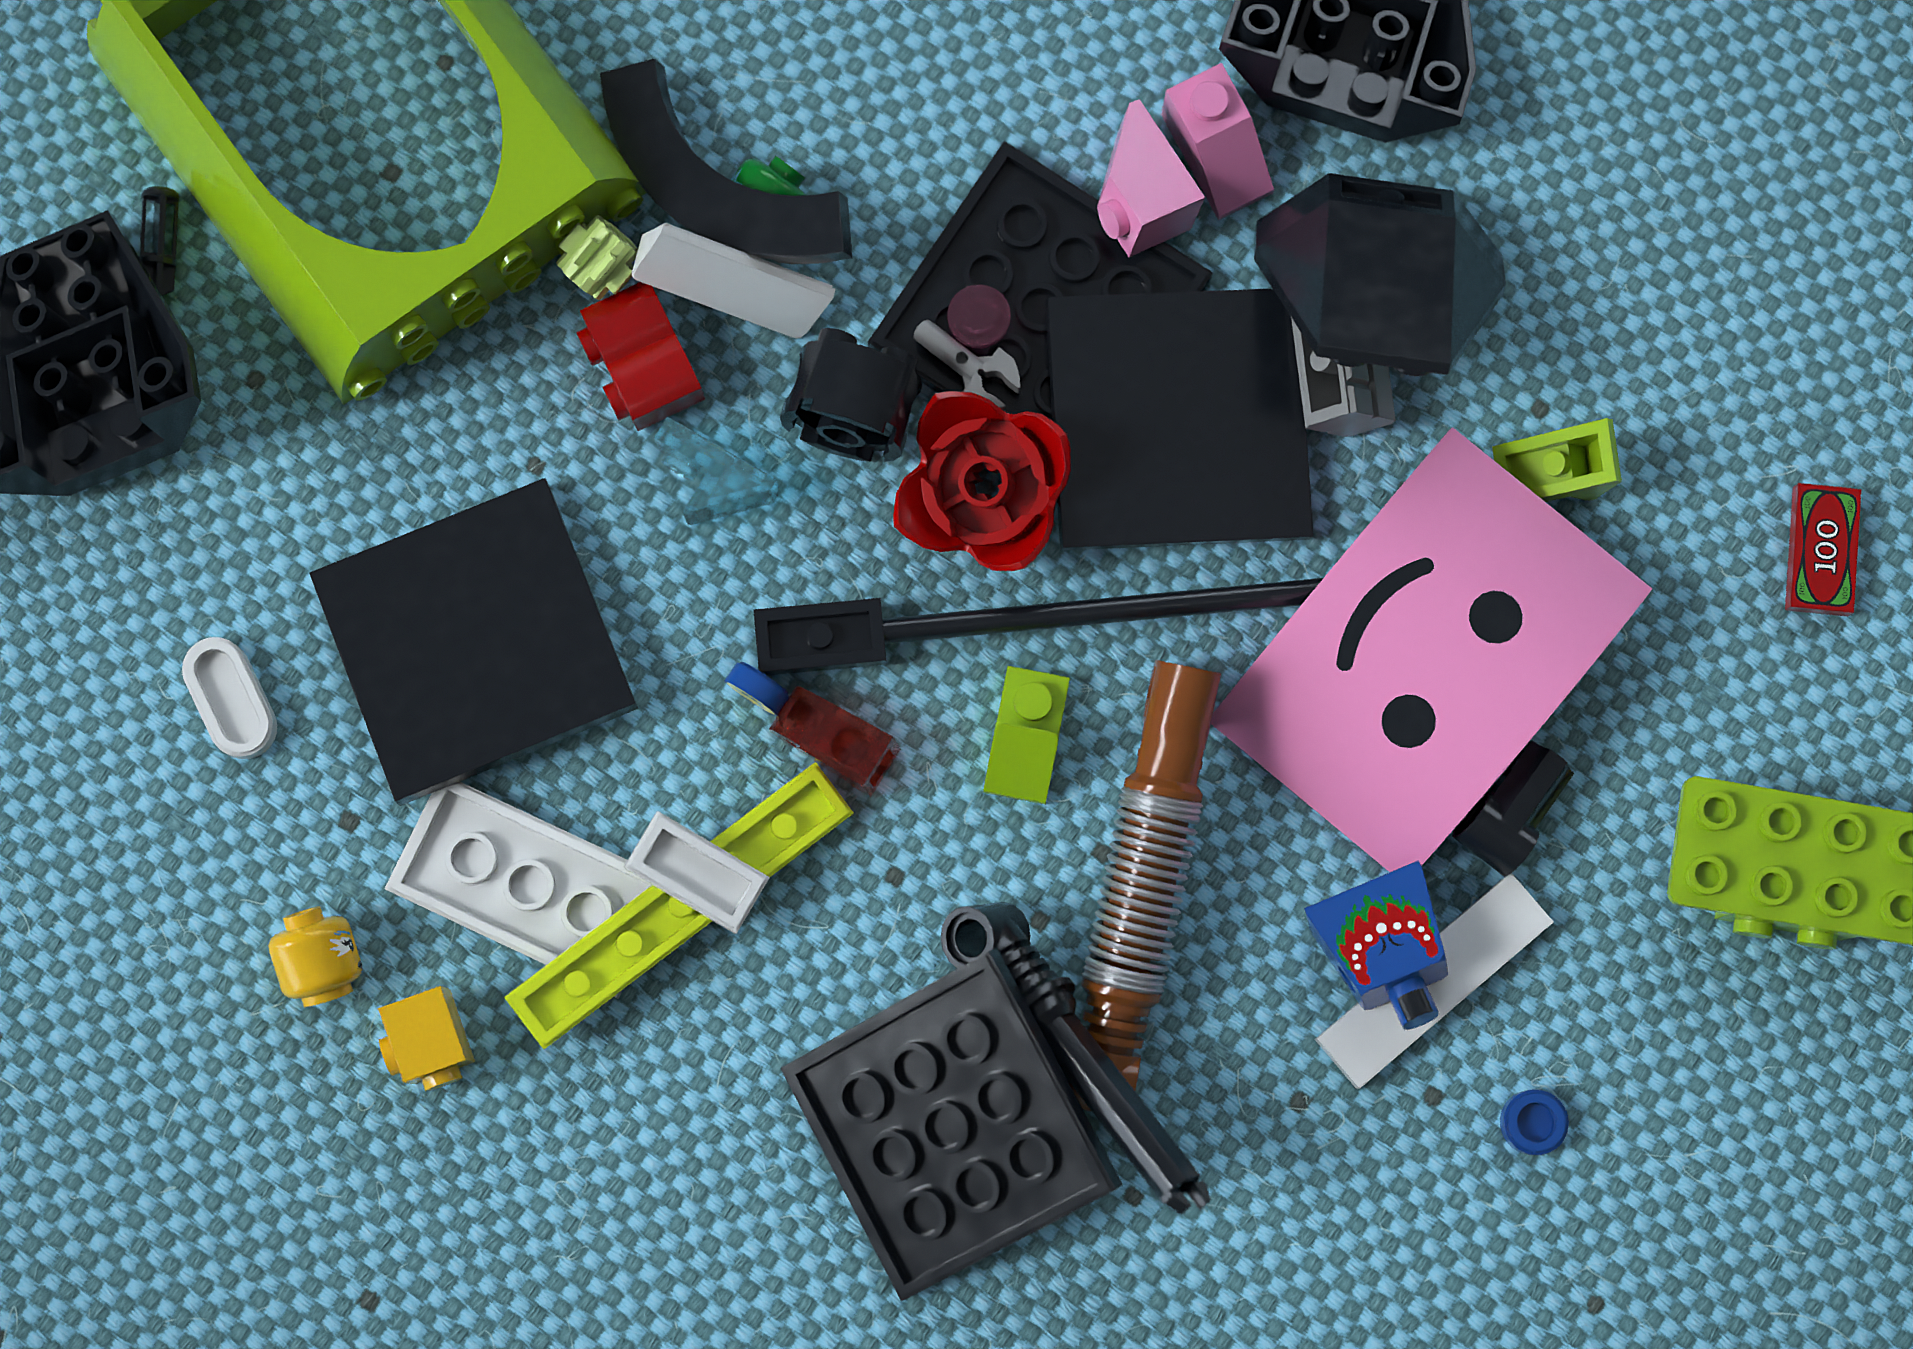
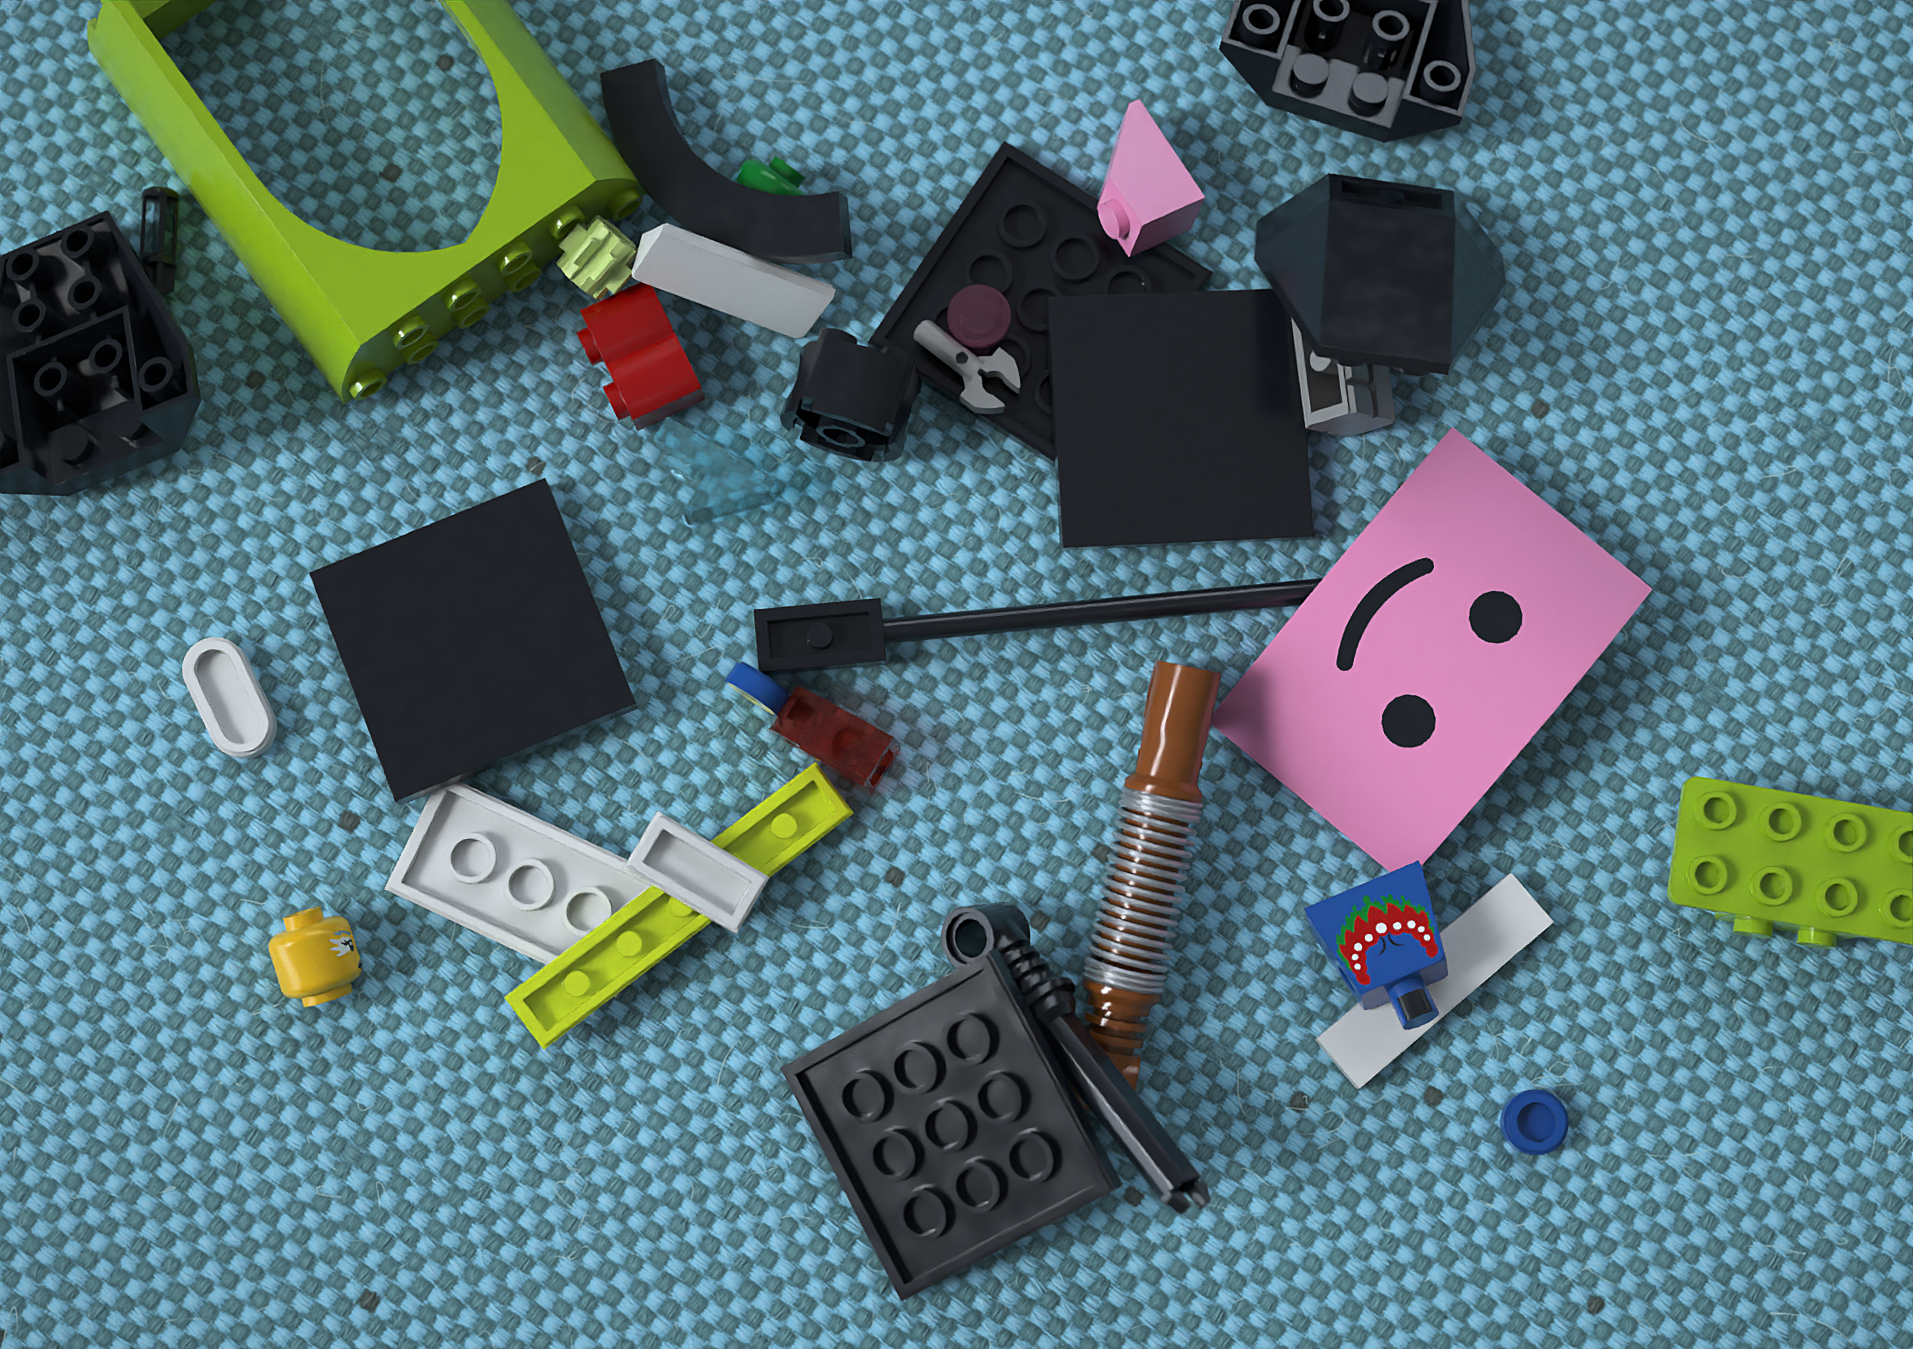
(425, 1039): yellow brick -> none
(939, 498): red brick -> none
(1026, 735): lime slope -> none
(1218, 140): bright pink slope -> none
(1506, 818): black piece -> none
(1565, 462): lime slope -> none
(1823, 549): red tile -> none

